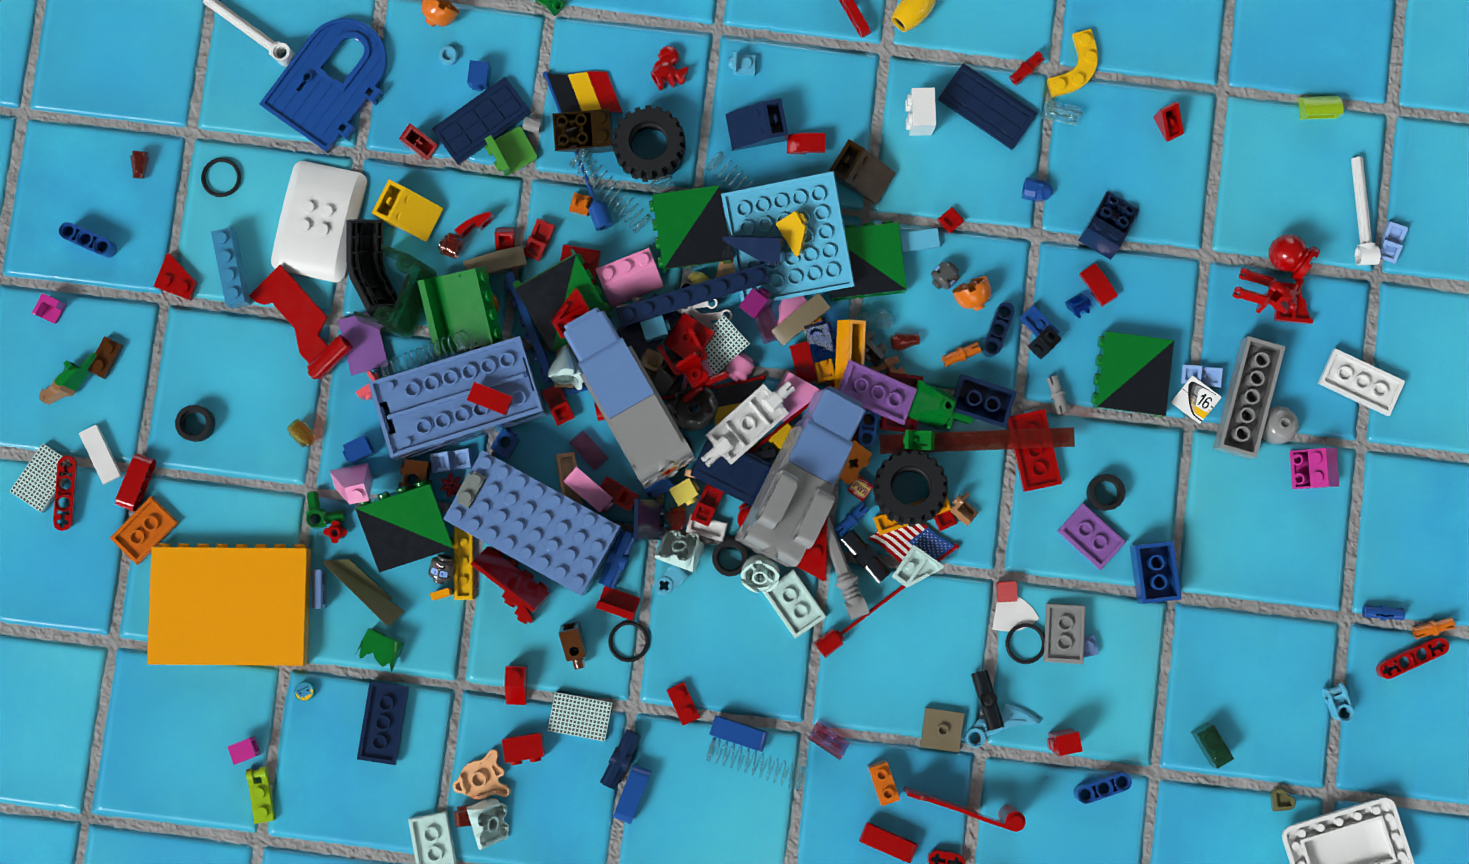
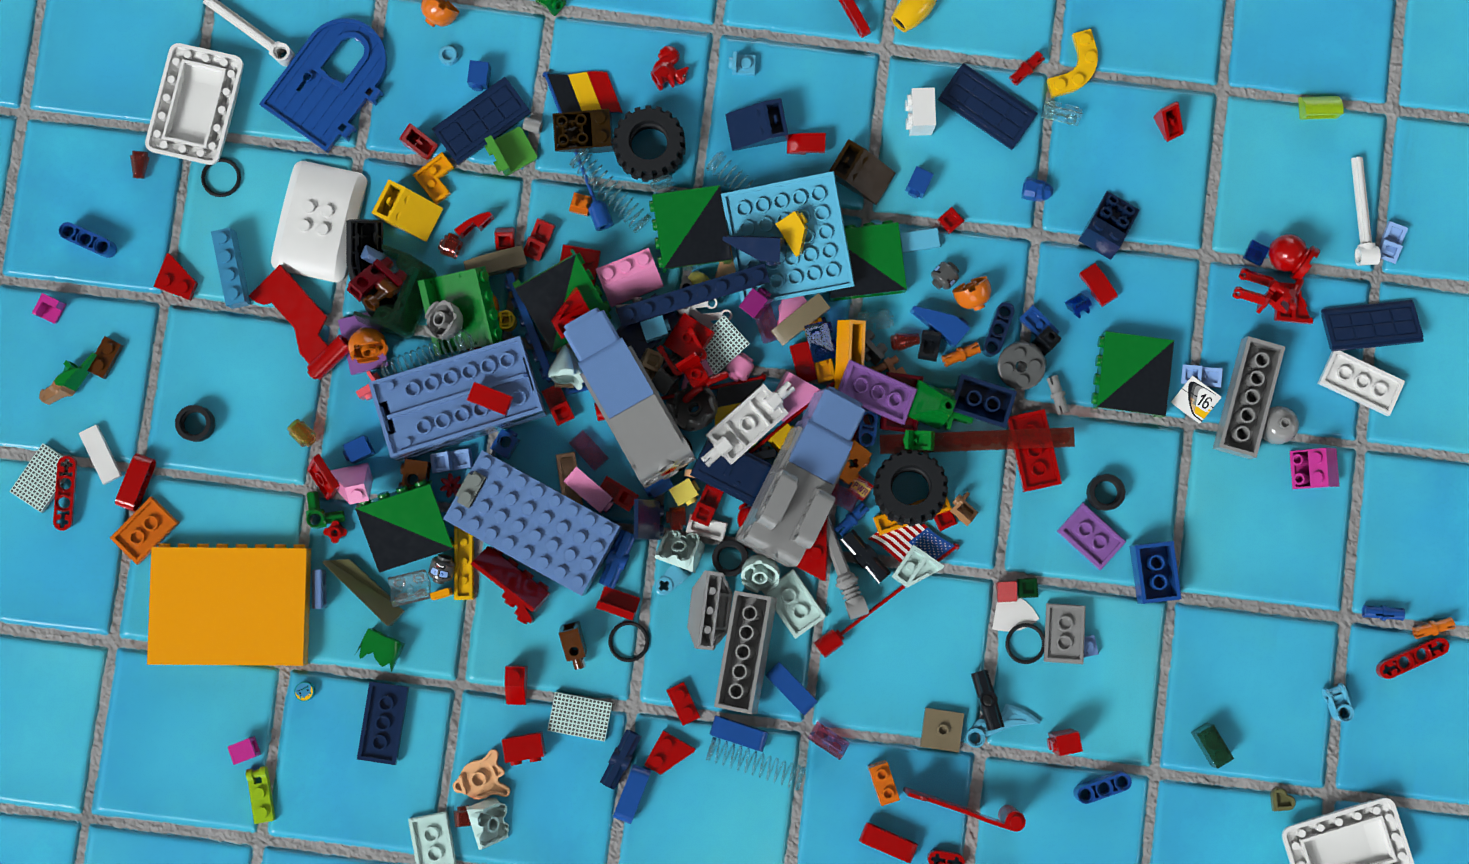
(194, 104): none -> white wedge
(323, 477): none -> red tile
(367, 345): none -> orange cylinder
(370, 255): none -> medium blue slope
(380, 277): none -> dark red hips
(409, 588): none -> clear bracket
(430, 176): none -> light orange tile
(443, 320): none -> light grey cylinder
(507, 324): none -> yellow wheel
(667, 753): none -> red wing
(709, 610): none -> light grey wedge
(745, 652): none -> light grey brick
(791, 688): none -> blue beam
(845, 497): none -> plate
(919, 182): none -> blue brick
(929, 345): none -> black bracket
(950, 326): none -> blue slope
(1023, 352): none -> dark grey plate
(1027, 587): none -> dark green tile
(1255, 253): none -> clear blue tile
(1372, 325): none -> dark blue piece

